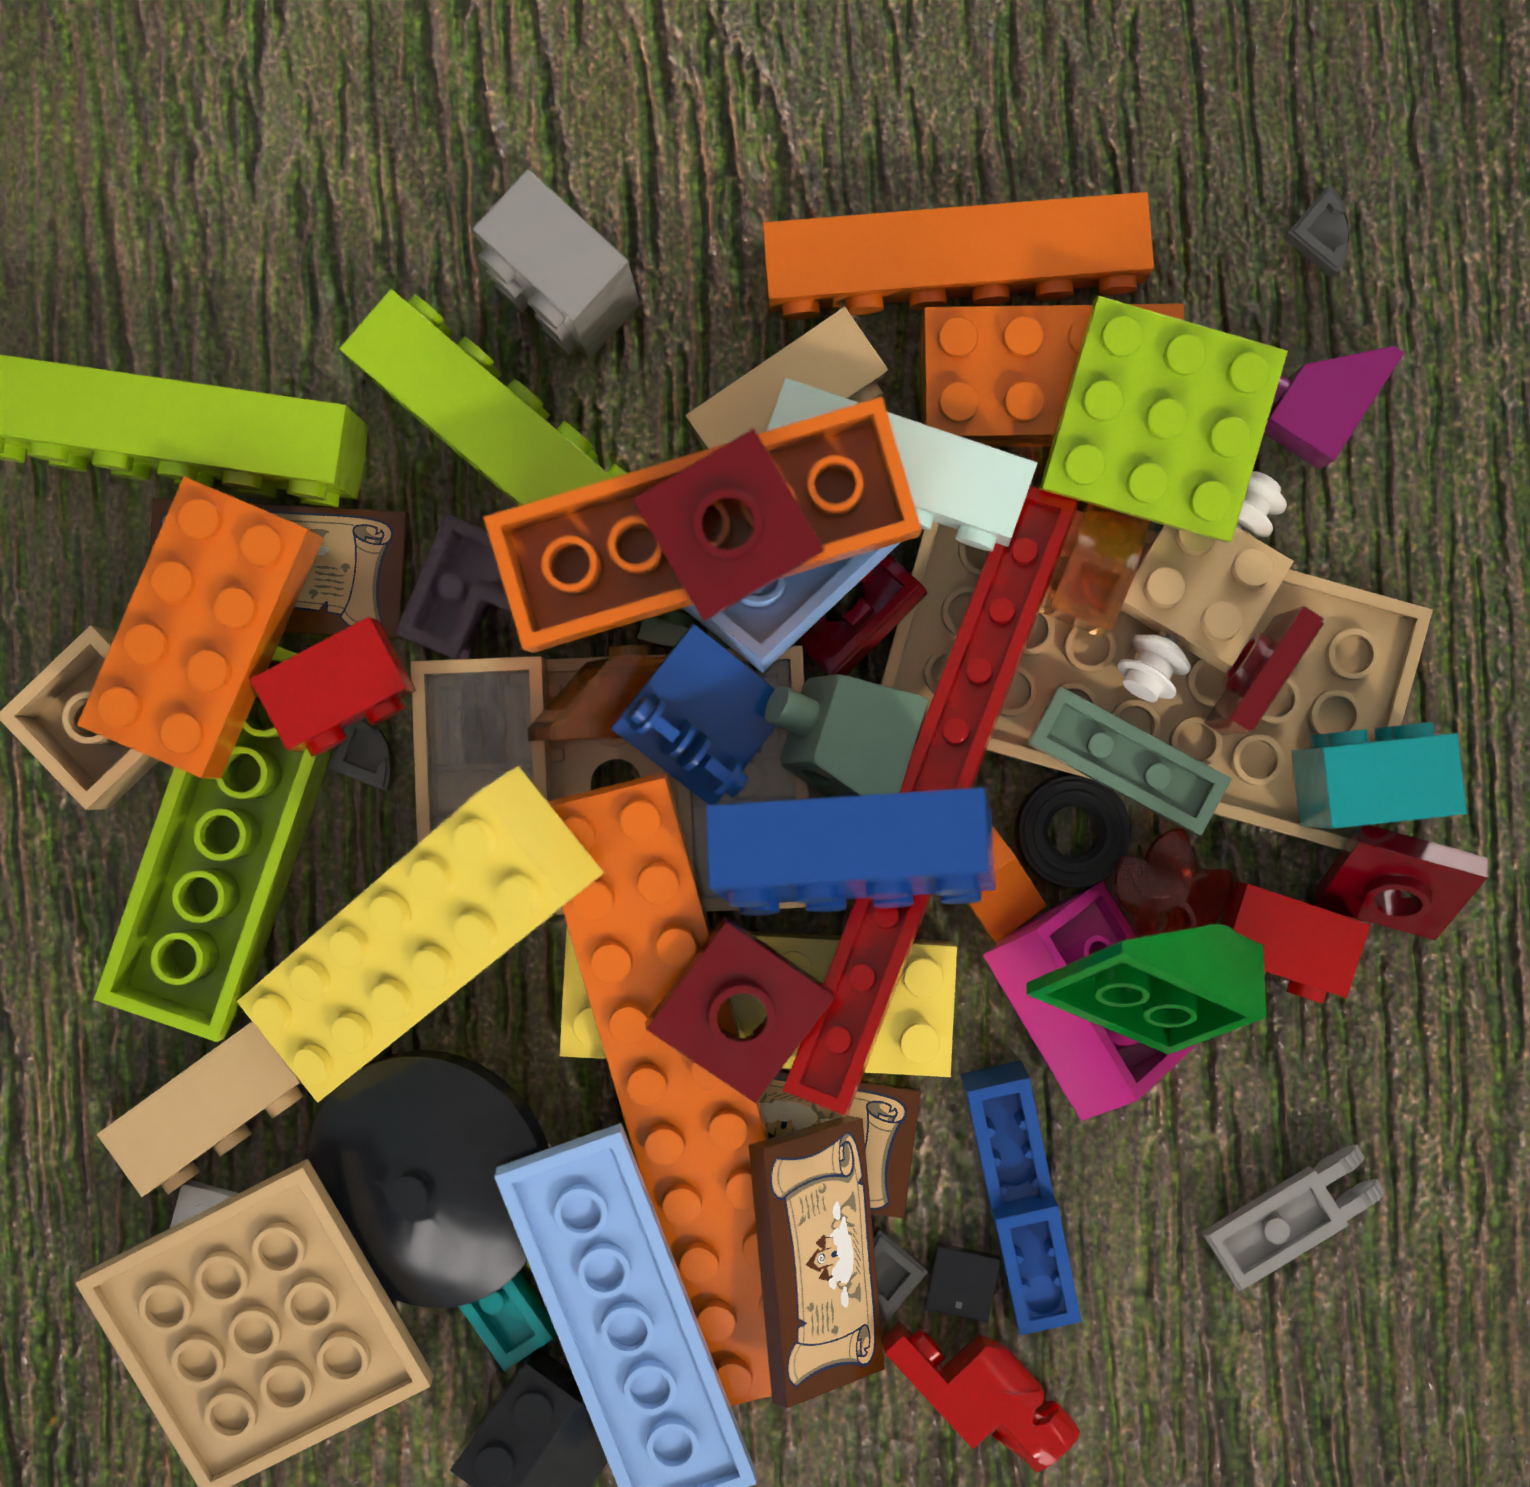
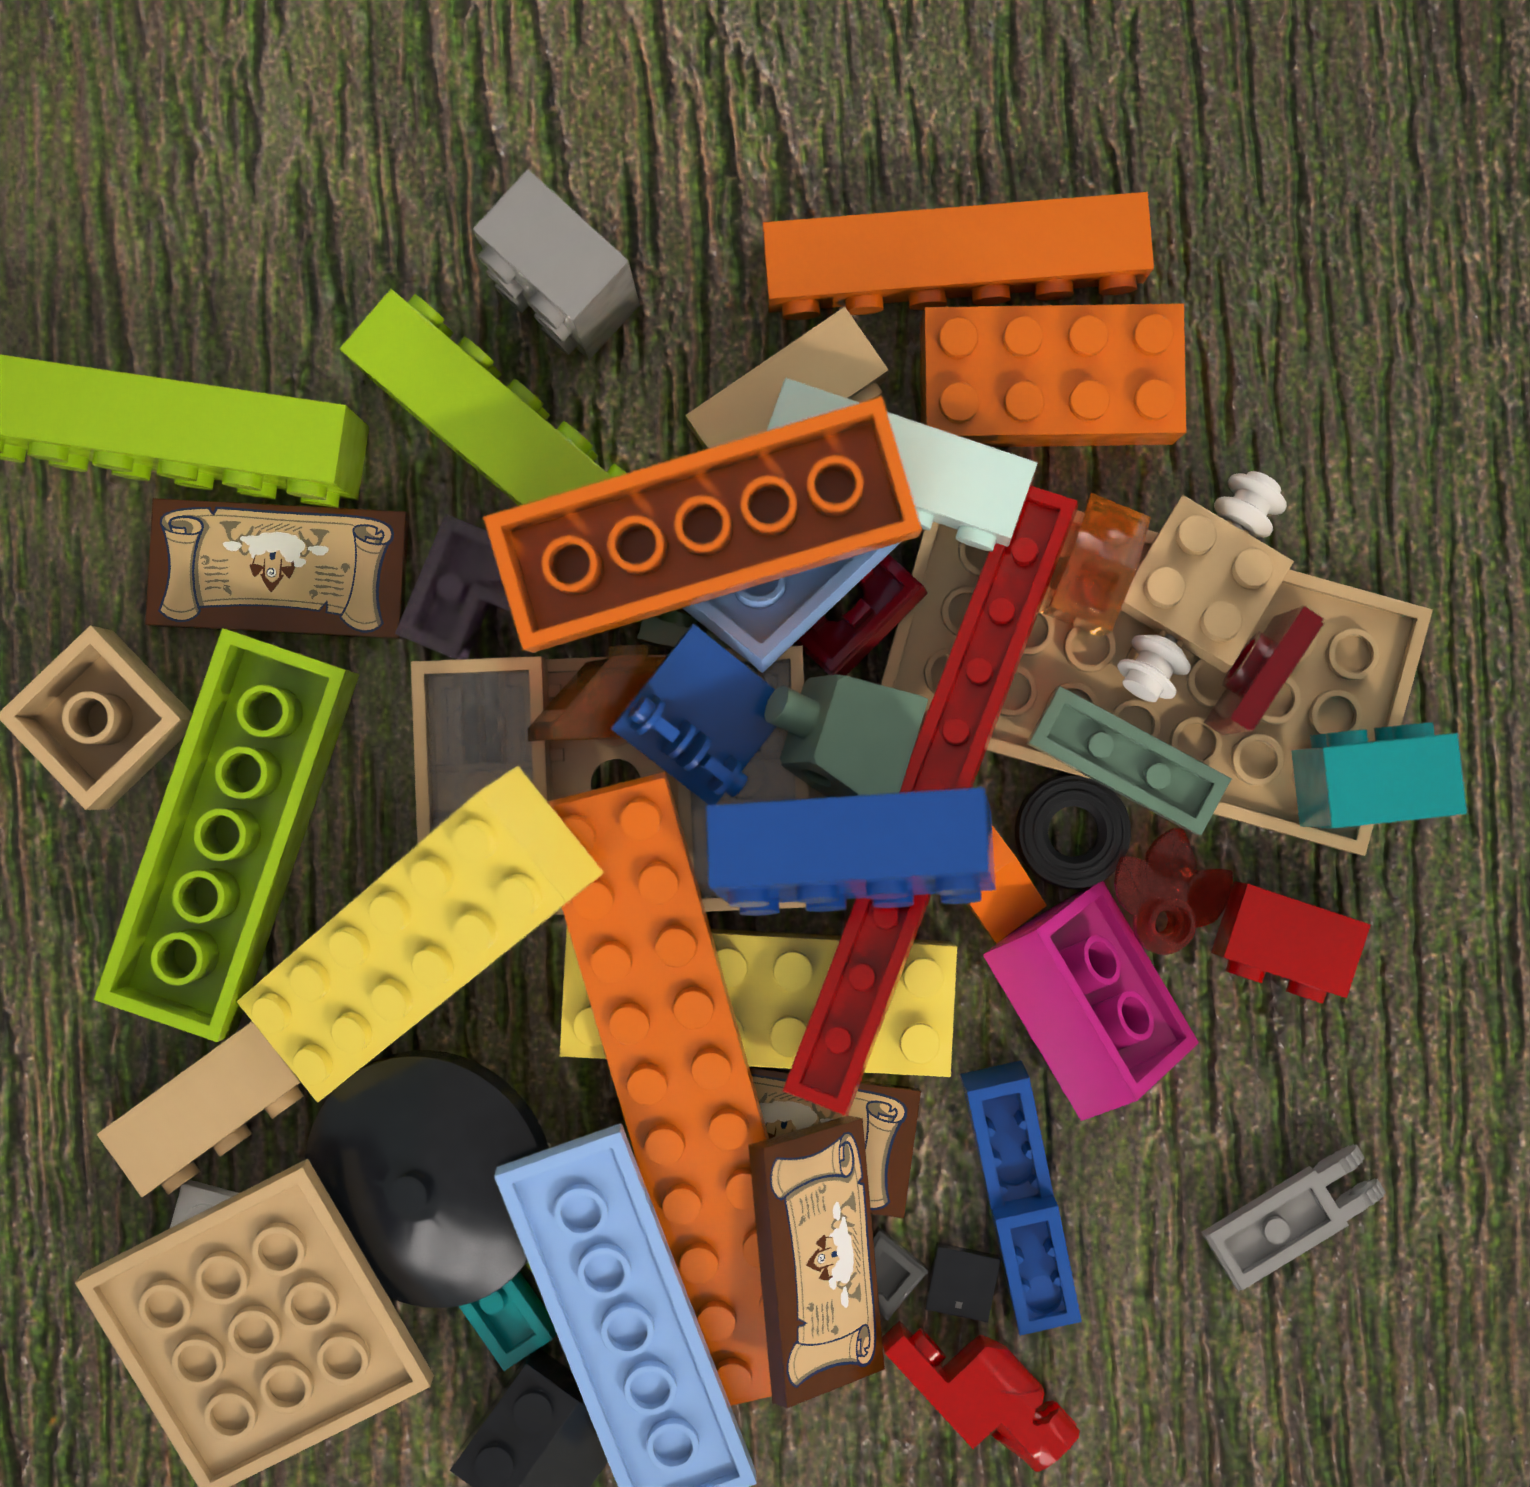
(200, 630): orange brick -> none
(333, 687): red brick -> none
(364, 755): dark grey tile -> none
(719, 576): dark red piece -> none
(730, 965): dark red piece -> none
(1163, 419): lime plate -> none
(1164, 986): green slope -> none
(1323, 232): dark grey tile -> none
(1326, 401): magenta slope -> none
(1381, 864): dark red piece -> none

